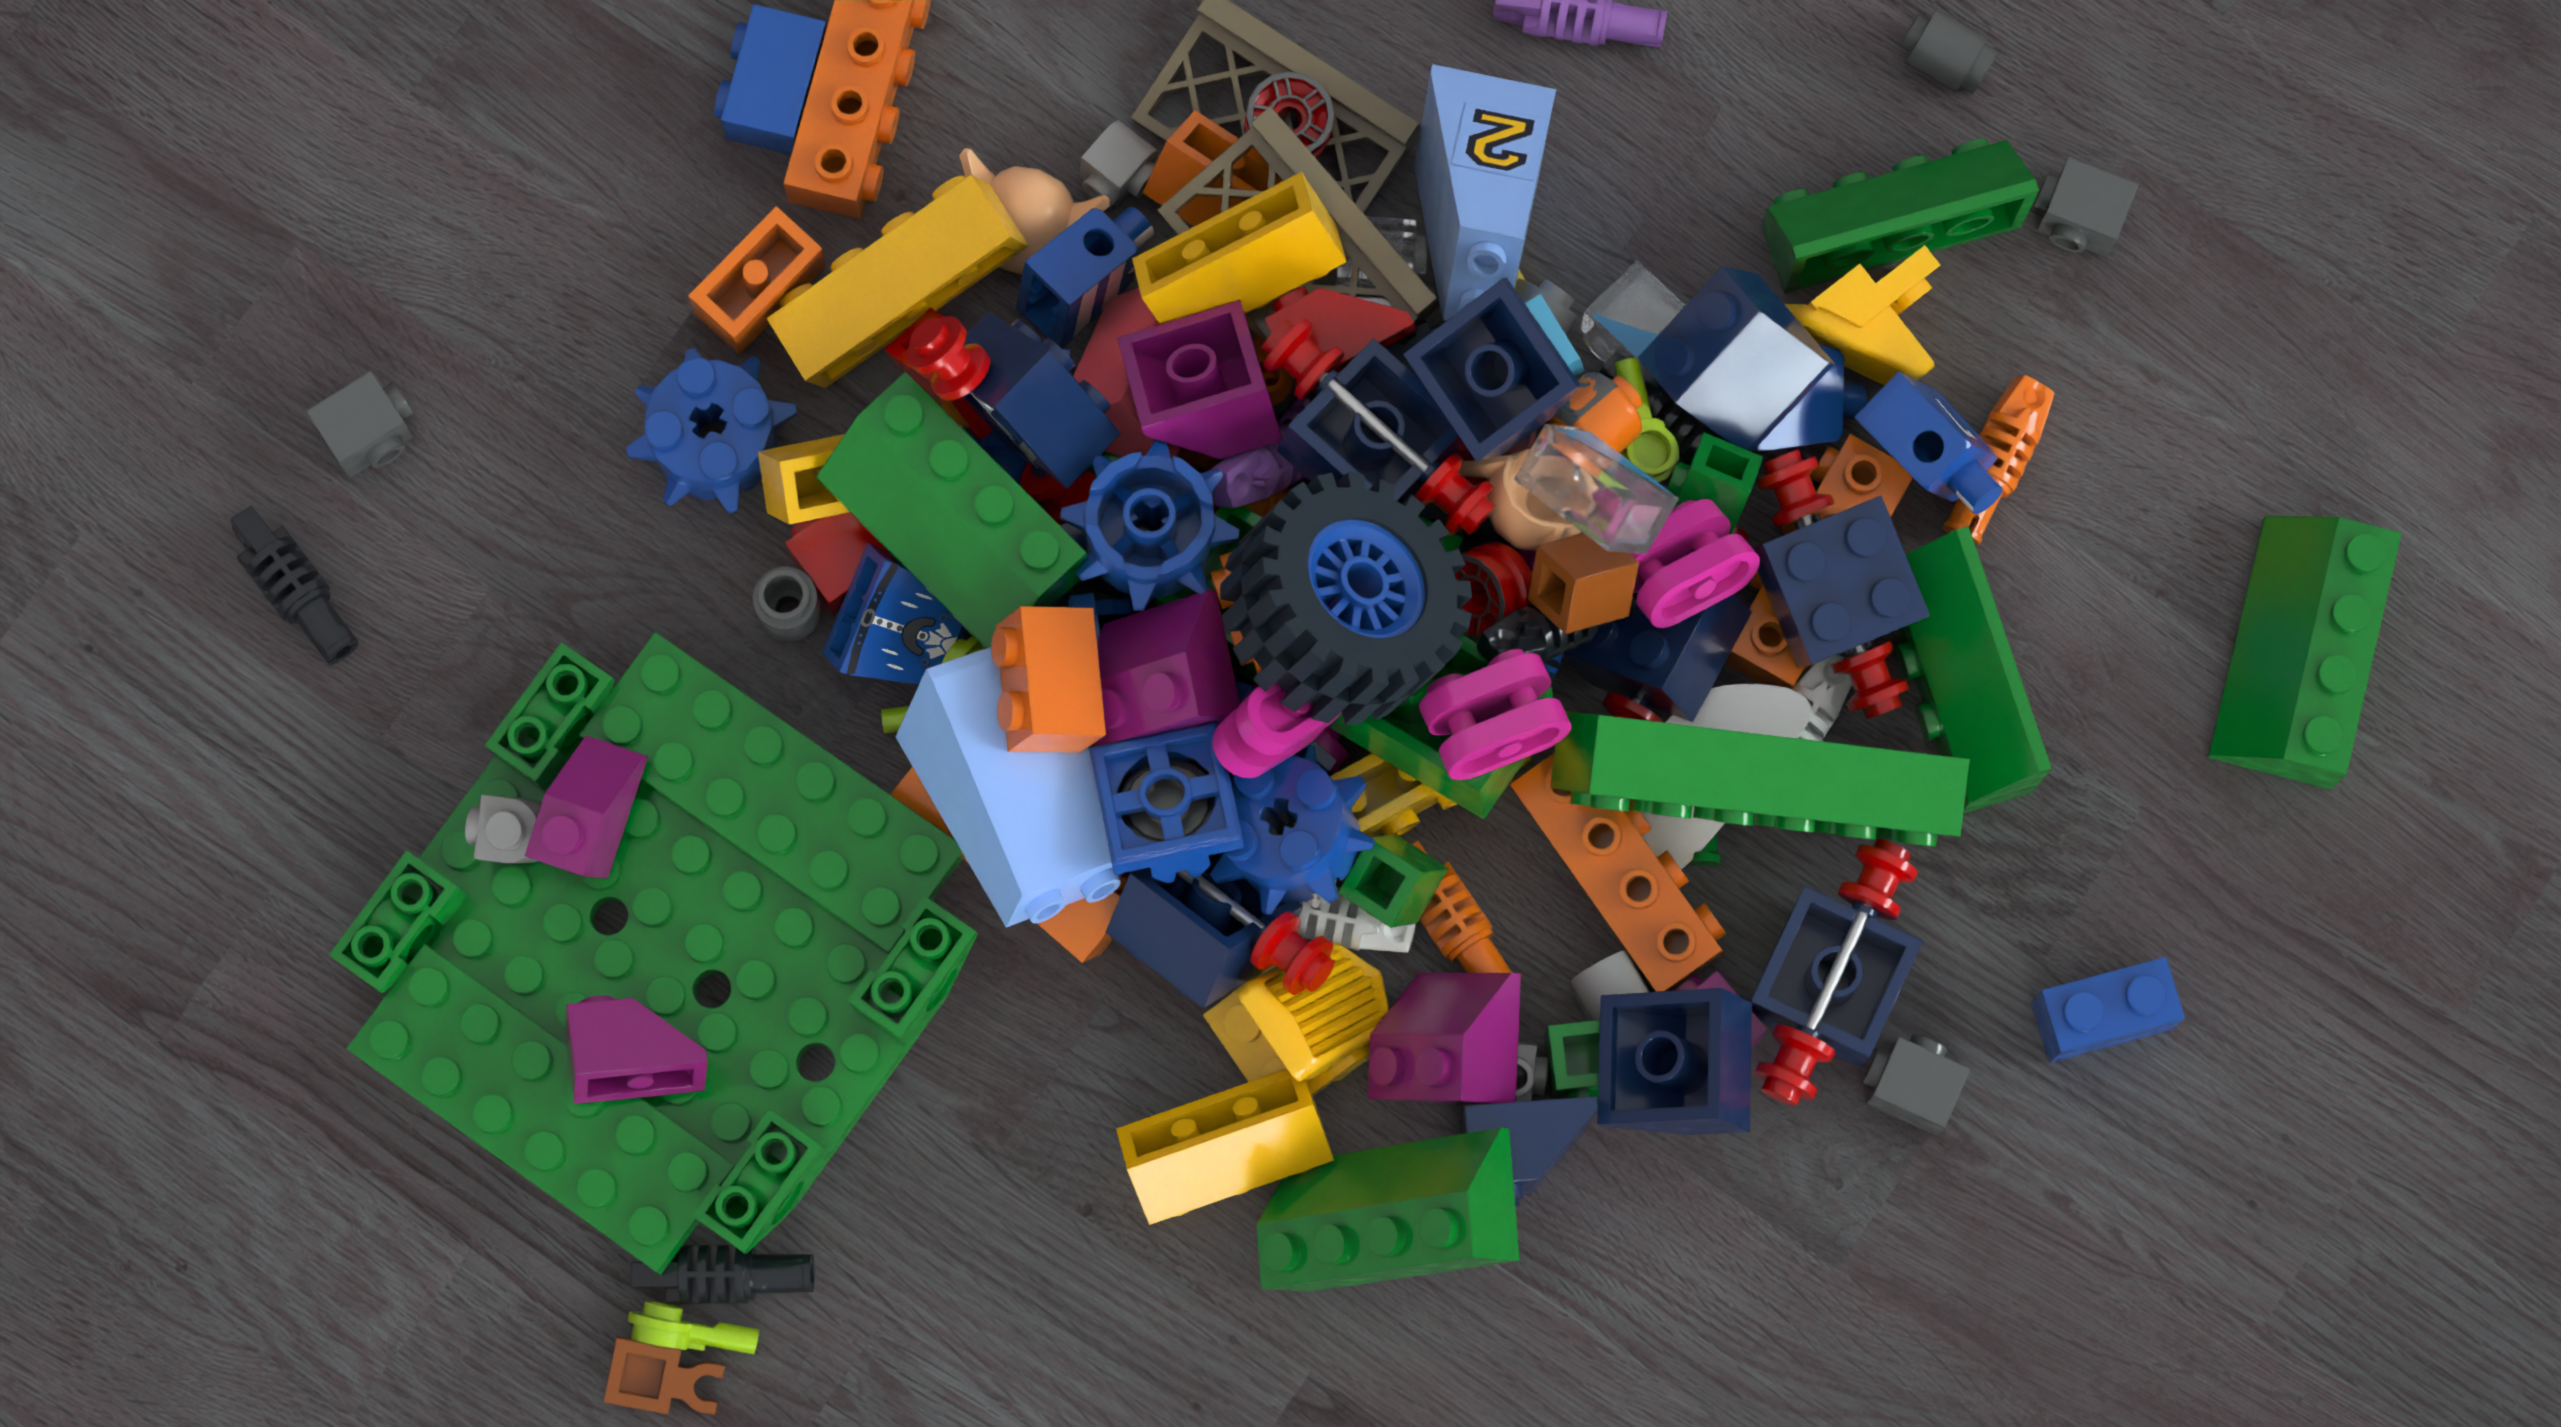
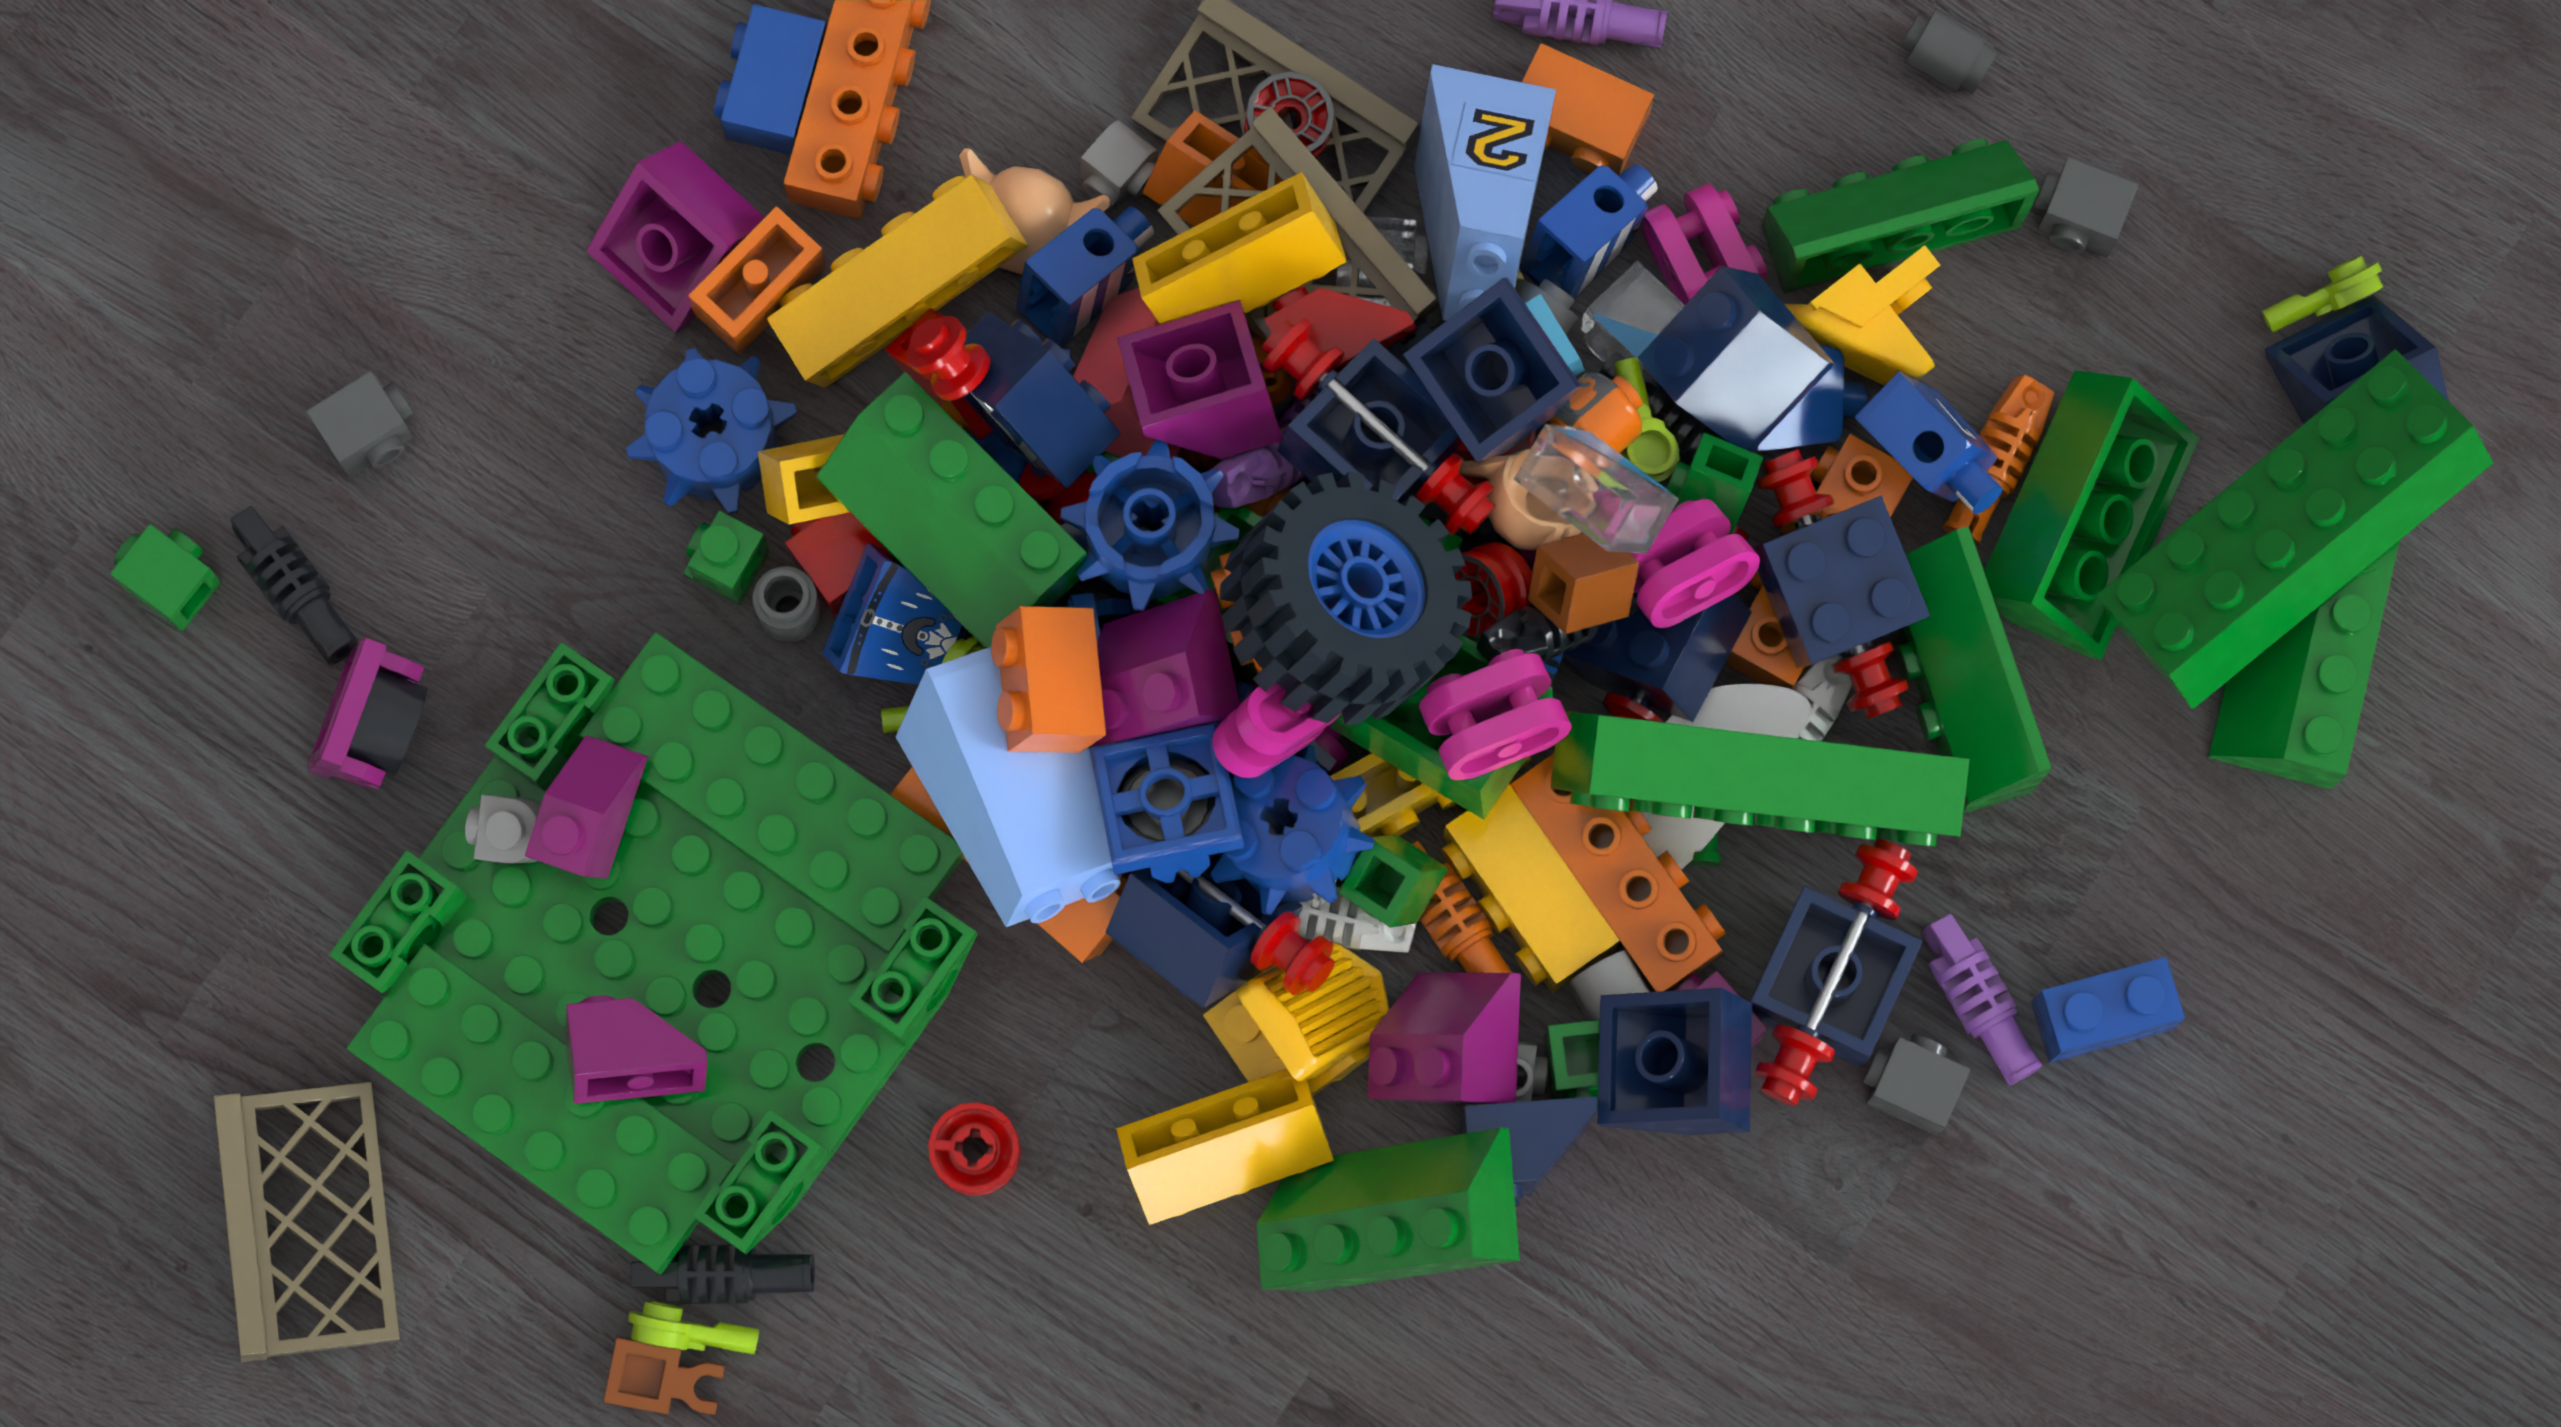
(165, 574): none -> green brick
(248, 1223): none -> dark tan fence
(369, 717): none -> piece
(671, 231): none -> magenta slope
(726, 557): none -> green brick
(991, 1170): none -> red wheel
(1529, 891): none -> yellow brick
(1588, 228): none -> blue torso
(1592, 112): none -> orange brick
(1711, 218): none -> dark pink brick
(1979, 997): none -> medium lavender hinge
(2088, 509): none -> green slope
(2295, 528): none -> green brick
(2342, 348): none -> dark blue slope
(2349, 284): none -> lime plate

